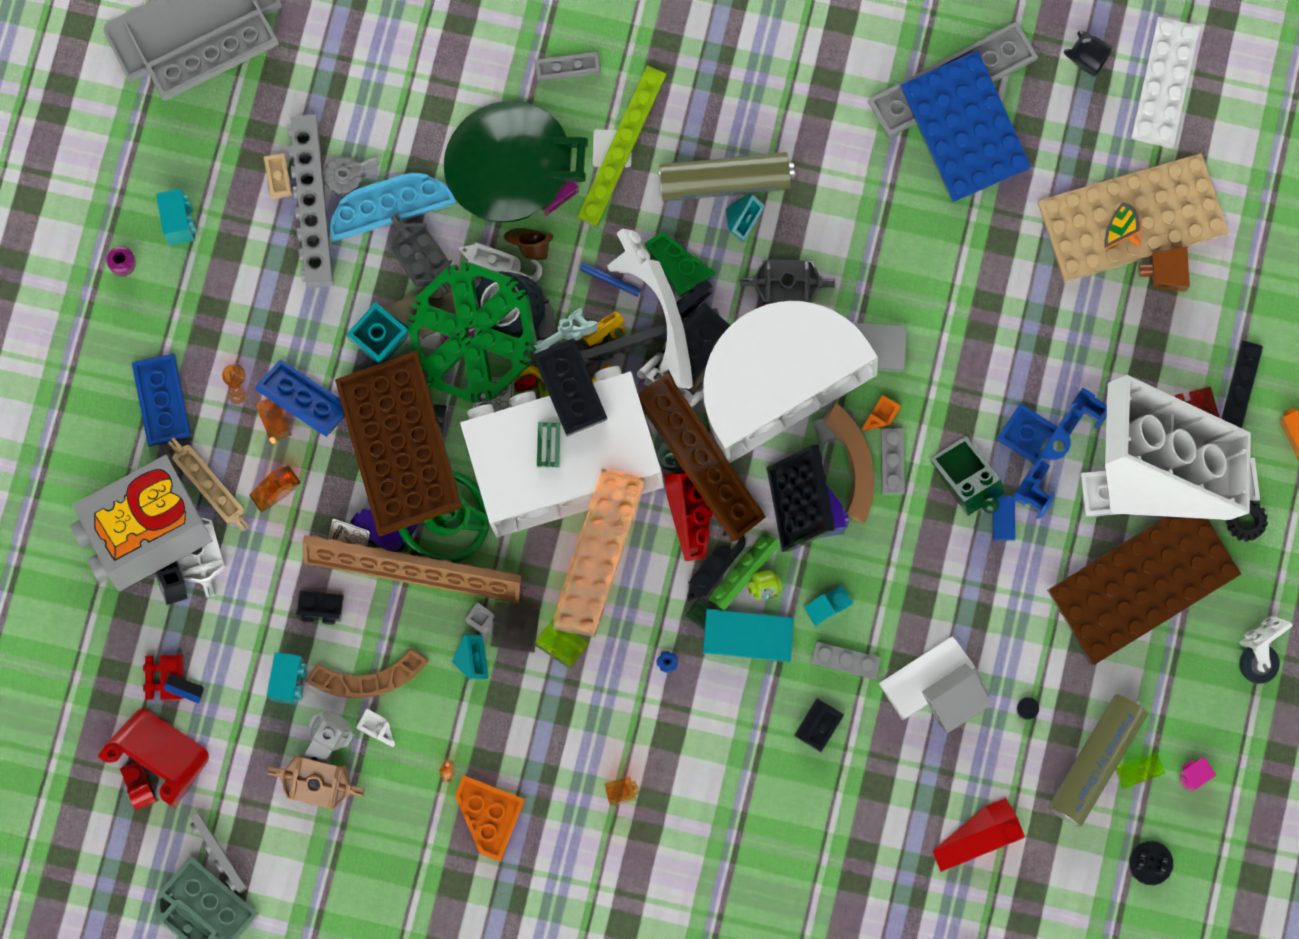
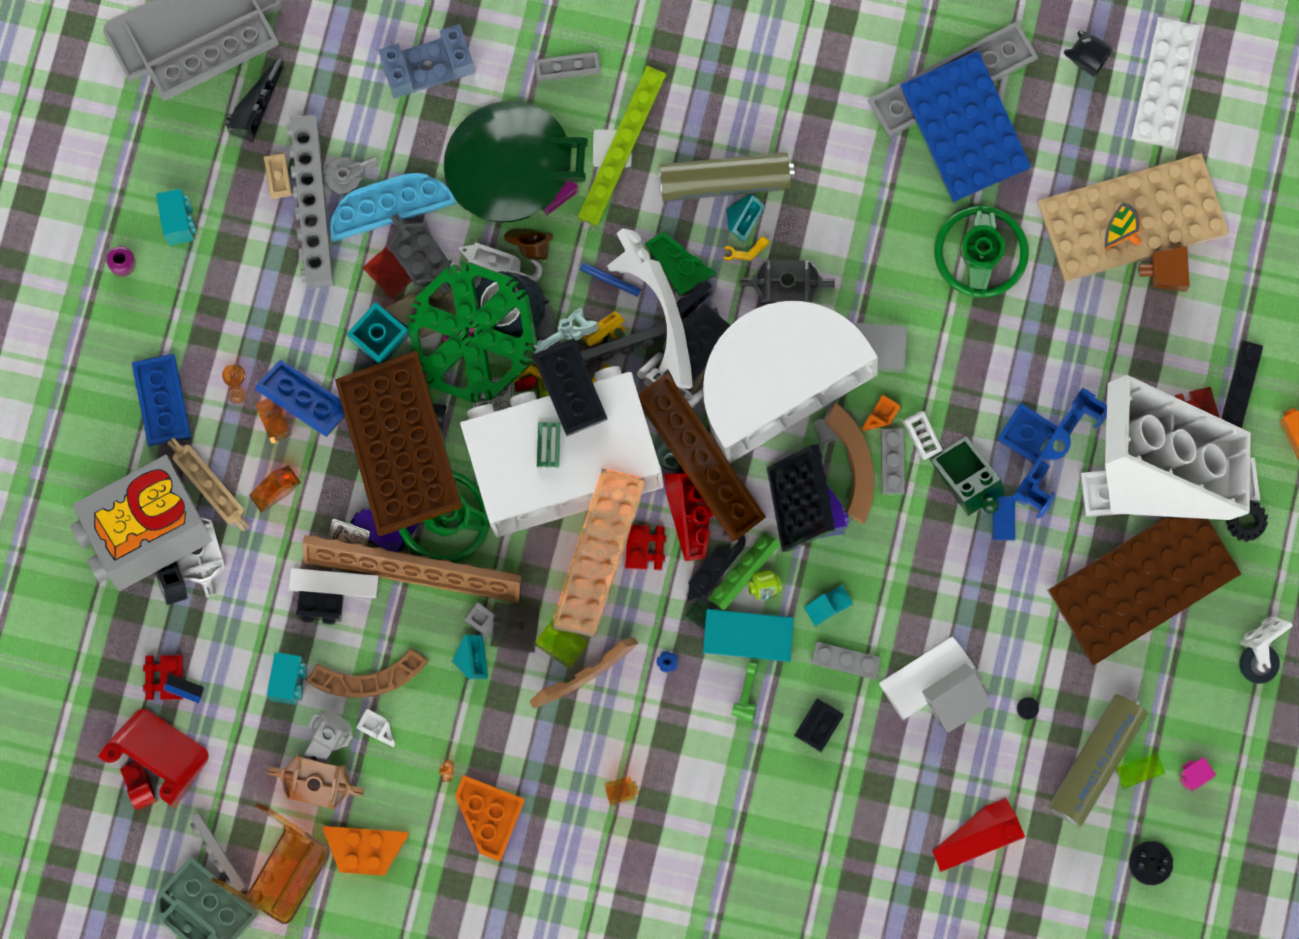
(251, 110): none -> black wedge
(286, 873): none -> clear orange windscreen
(334, 583): none -> white tile
(364, 849): none -> orange wing
(387, 273): none -> clear red plate
(448, 55): none -> sand blue plate
(560, 689): none -> medium nougat tile
(637, 548): none -> red plate
(744, 709): none -> bright green brick
(760, 245): none -> yellow arm
(915, 438): none -> white slope
(980, 262): none -> green piece

